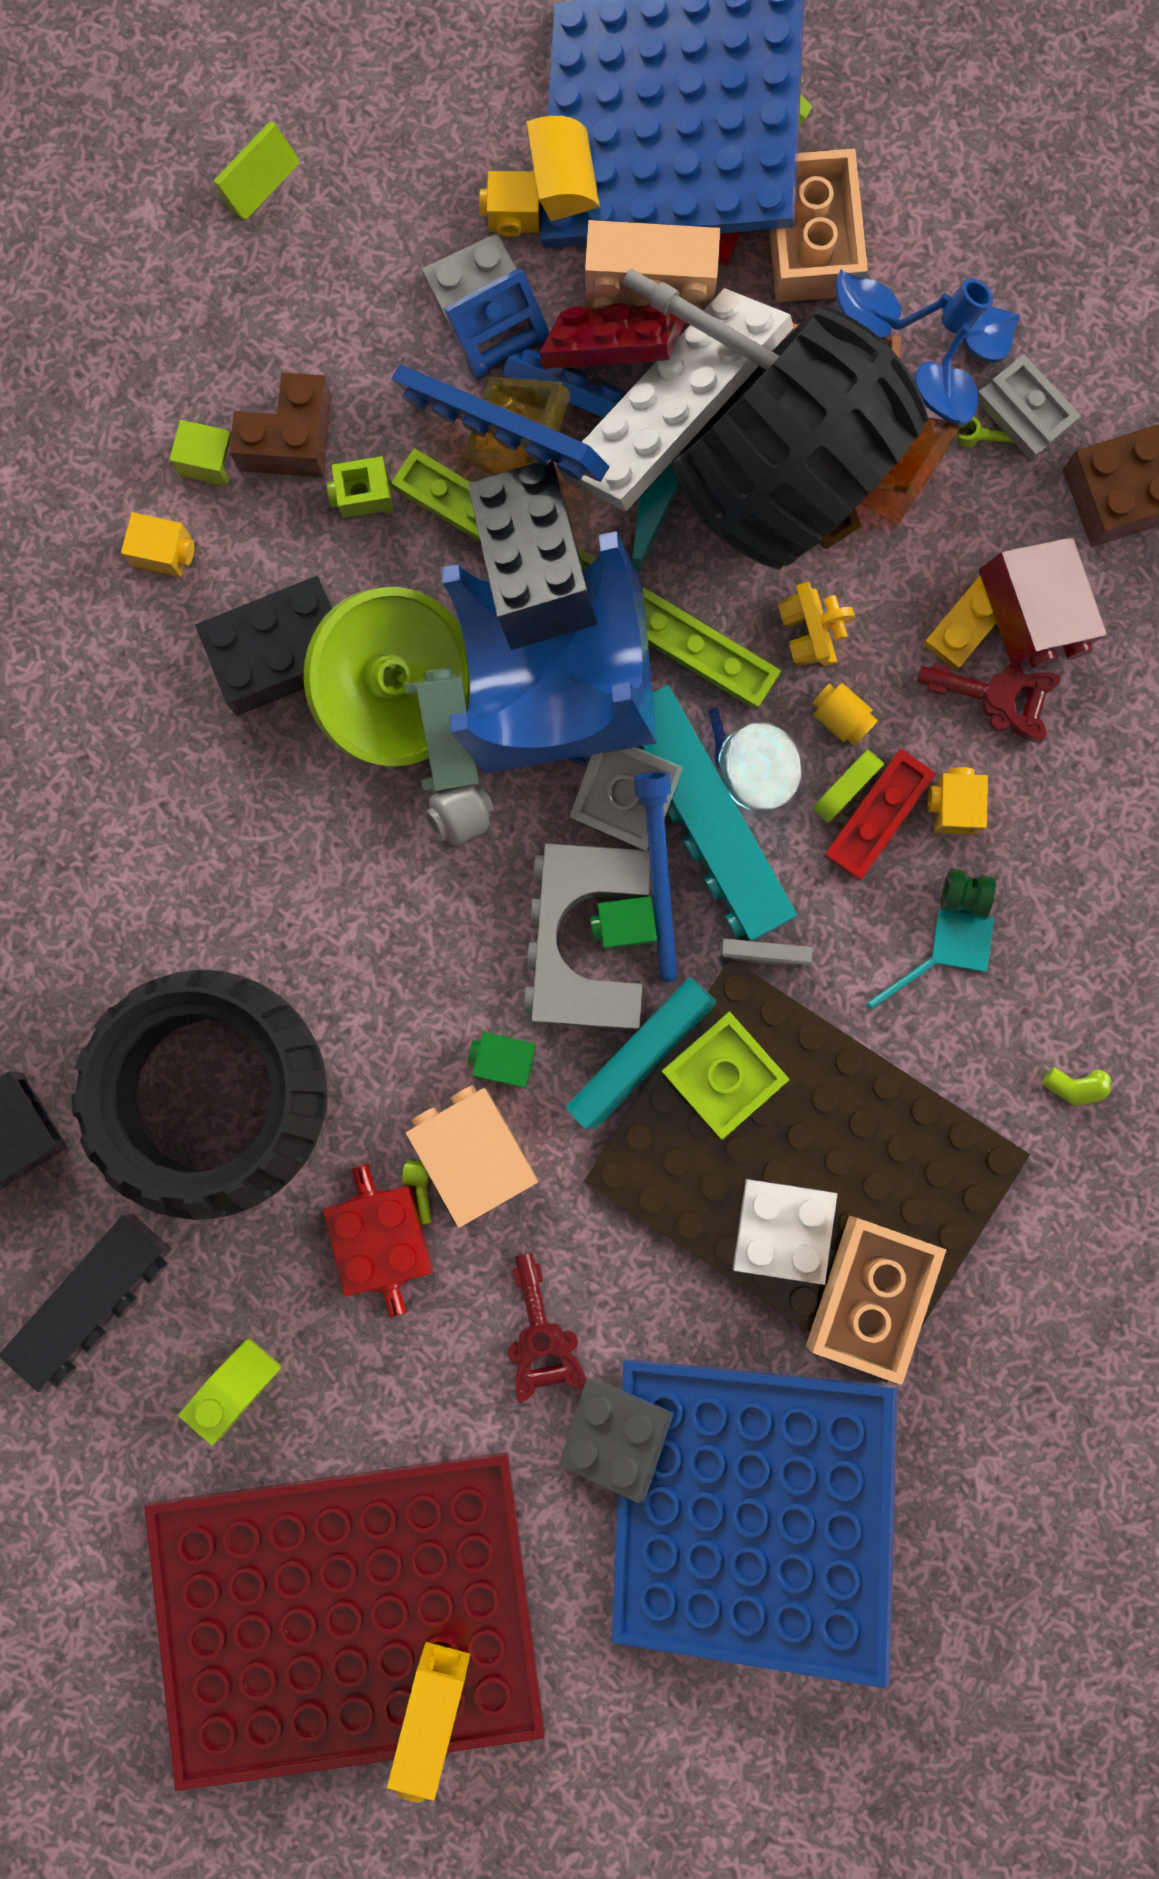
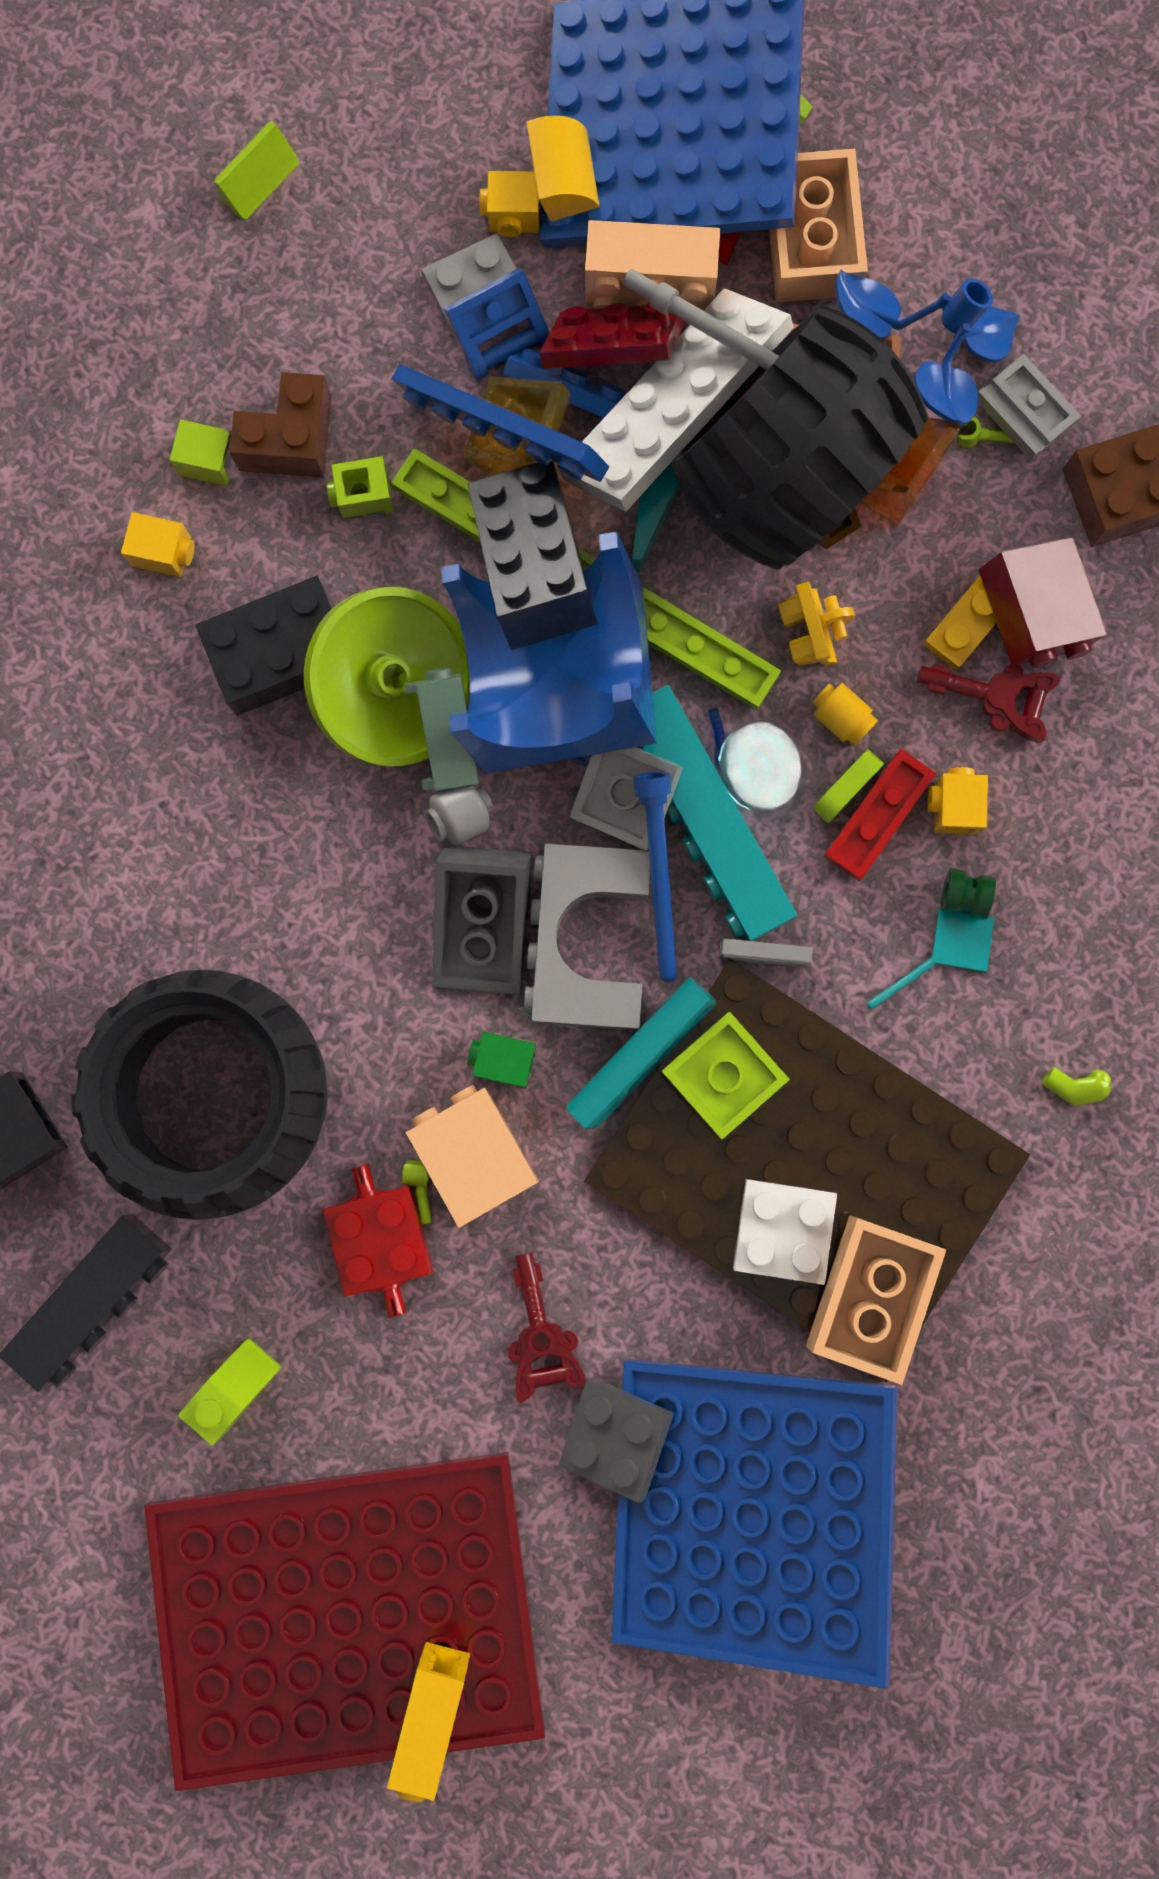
(480, 918): none -> dark grey slope
(624, 924): green brick -> none

